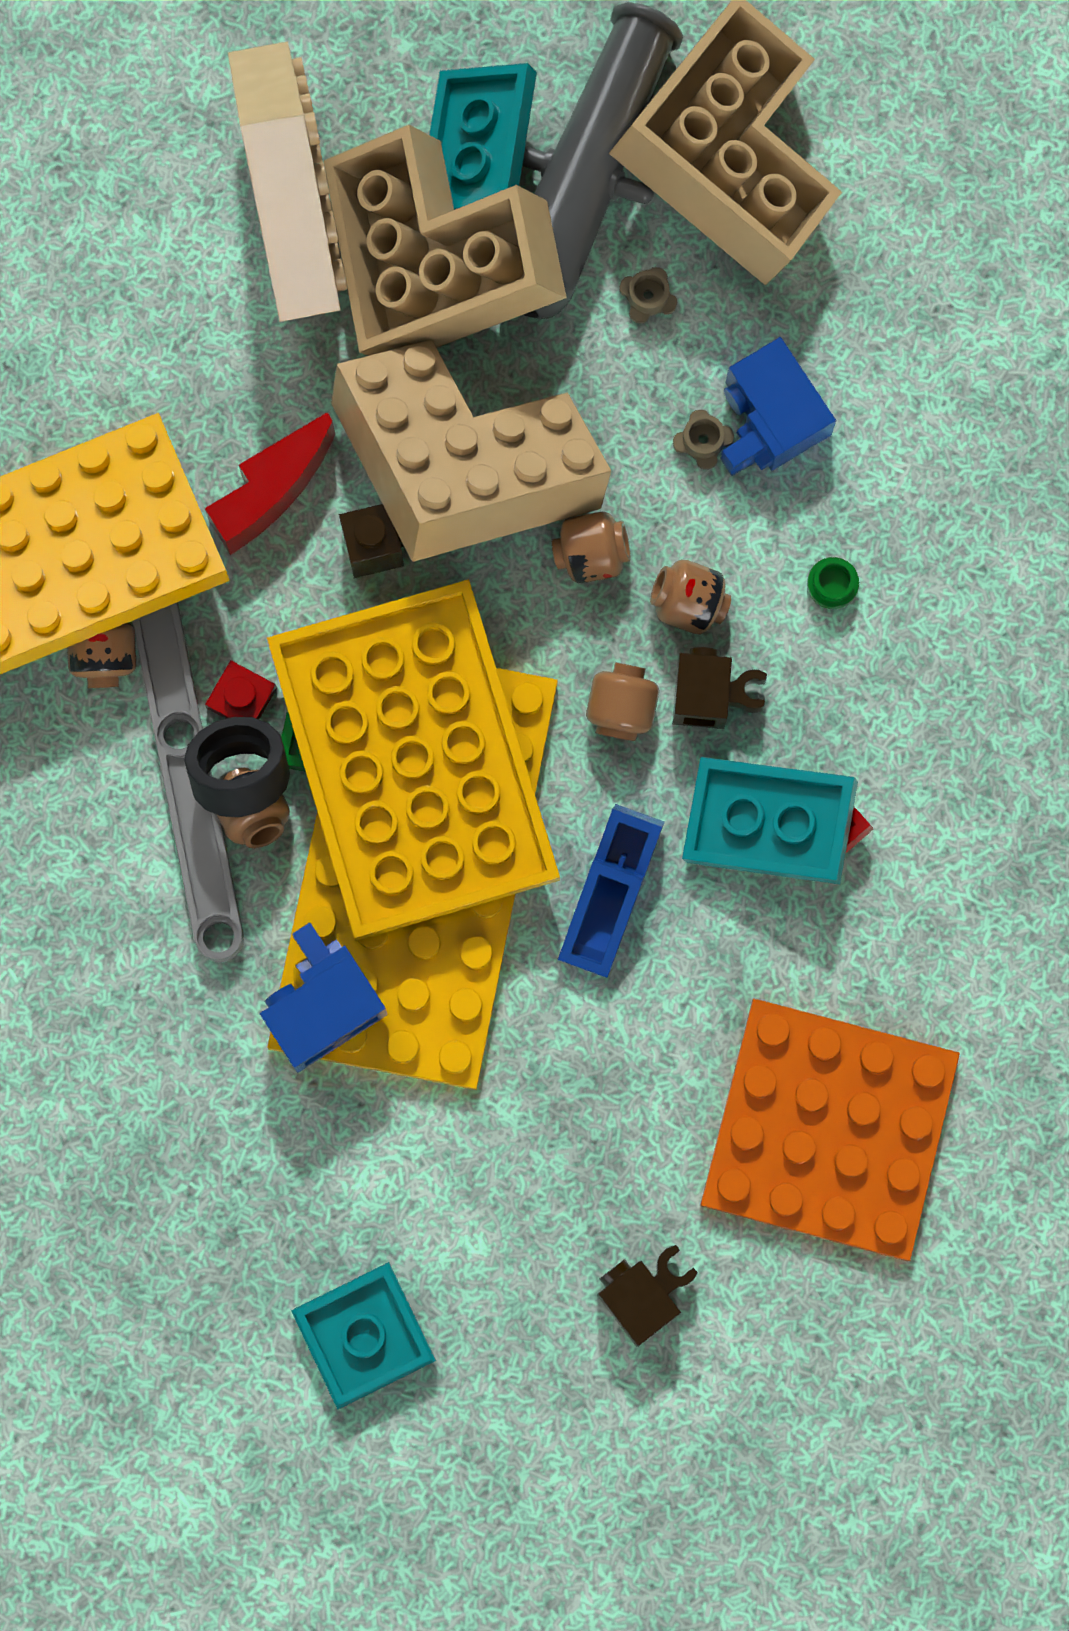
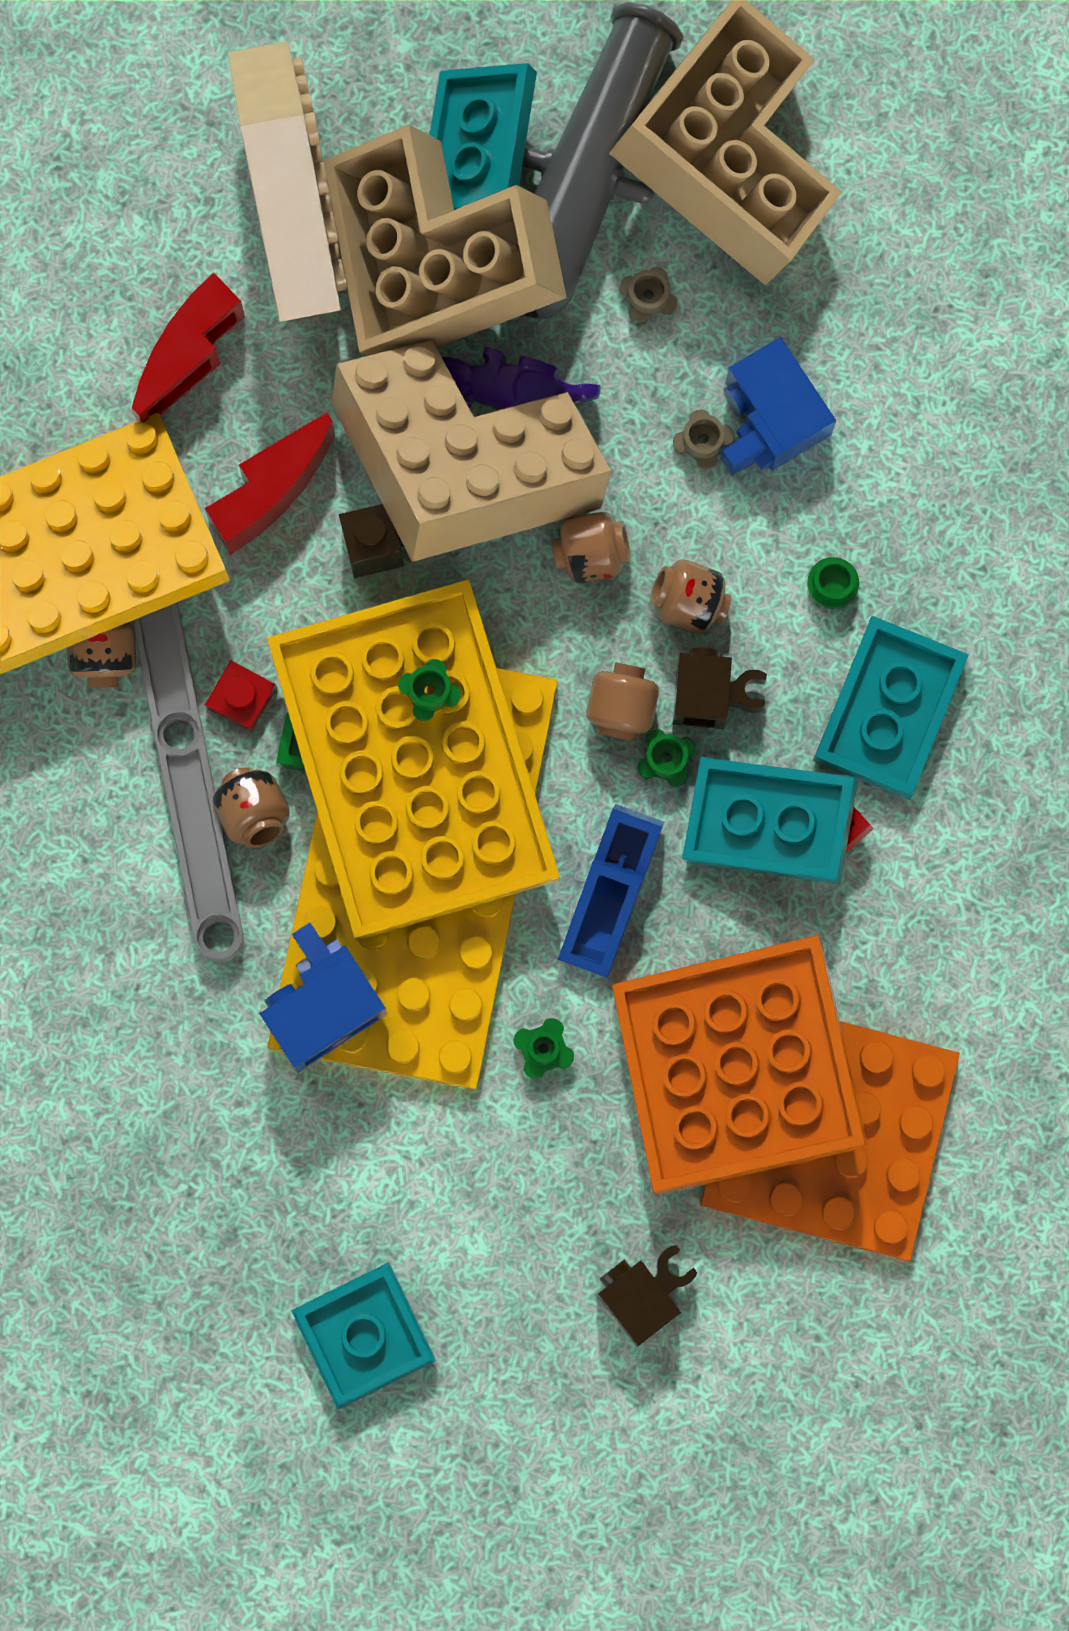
(186, 347): none -> red slope
(242, 795): black tyre -> none
(429, 675): none -> green plate
(511, 385): none -> dark purple animal
(537, 1062): none -> green plate
(678, 748): none -> green plate
(738, 1065): none -> orange plate
(890, 707): none -> teal plate

